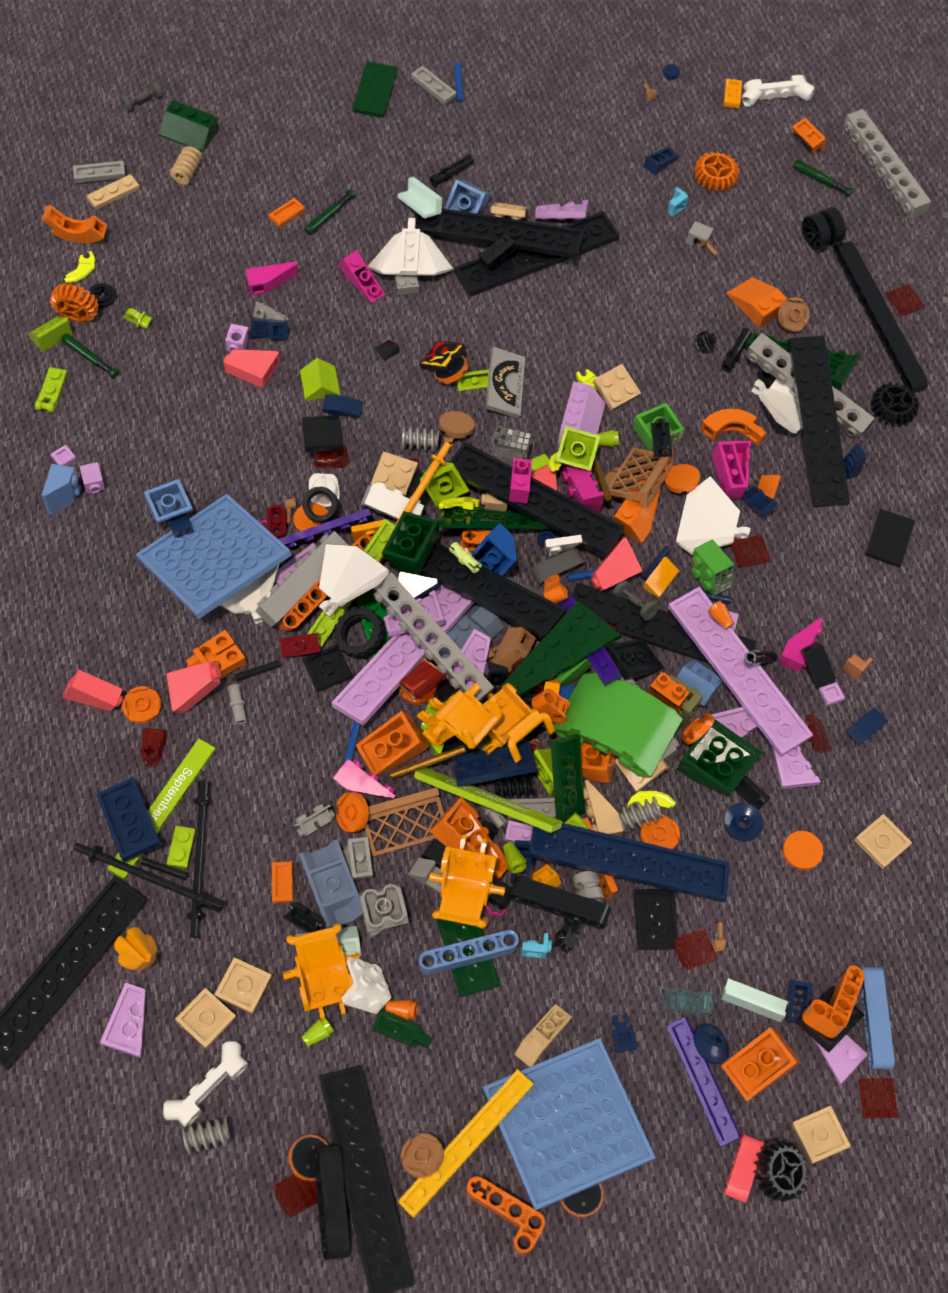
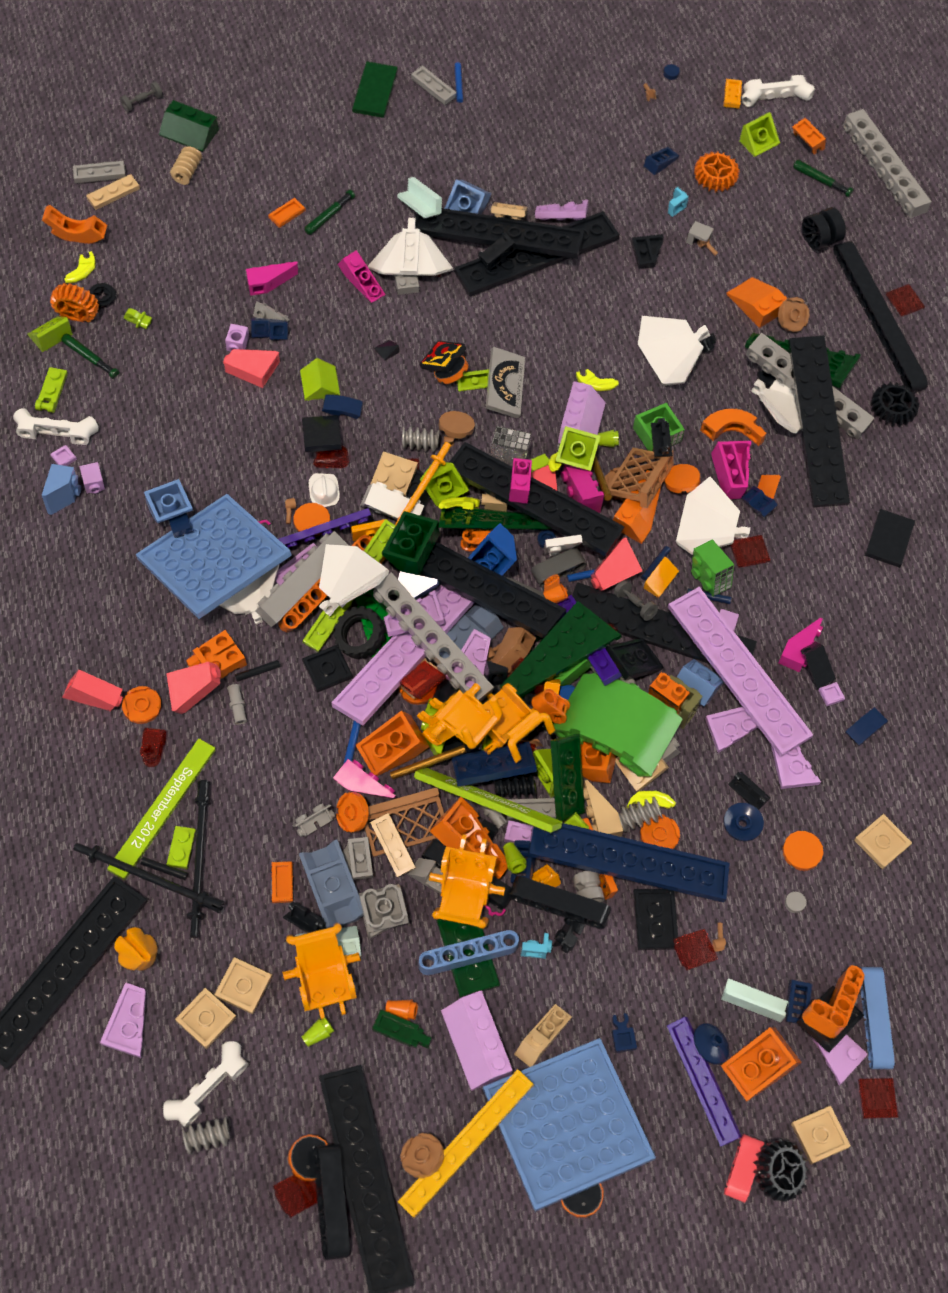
(78, 432): none -> white plate
(128, 819): dark blue plate -> none
(276, 523): dark red plate -> none
(300, 645): dark red plate -> none
(334, 501): black tyre -> none
(369, 987): white bracket -> none
(393, 845): none -> tan plate
(446, 173): black pin -> none
(465, 557): yellowish green pin -> none
(476, 1041): none -> lavender slope
(503, 1211): orange beam -> none
(616, 387): tan plate -> none
(647, 249): none -> black wing
(670, 347): none -> white panel
(690, 1003): clear light blue slope -> none
(697, 728): orange tile -> none
(719, 759): dark green slope -> none
(721, 614): orange cone -> none
(734, 354): black pin -> none
(758, 657): black pin -> none
(759, 135): none -> lime slope
(795, 902): none -> light grey tile
(819, 735): clear red piece -> none
(854, 461): dark blue slope -> none
(856, 666): nougat panel -> none

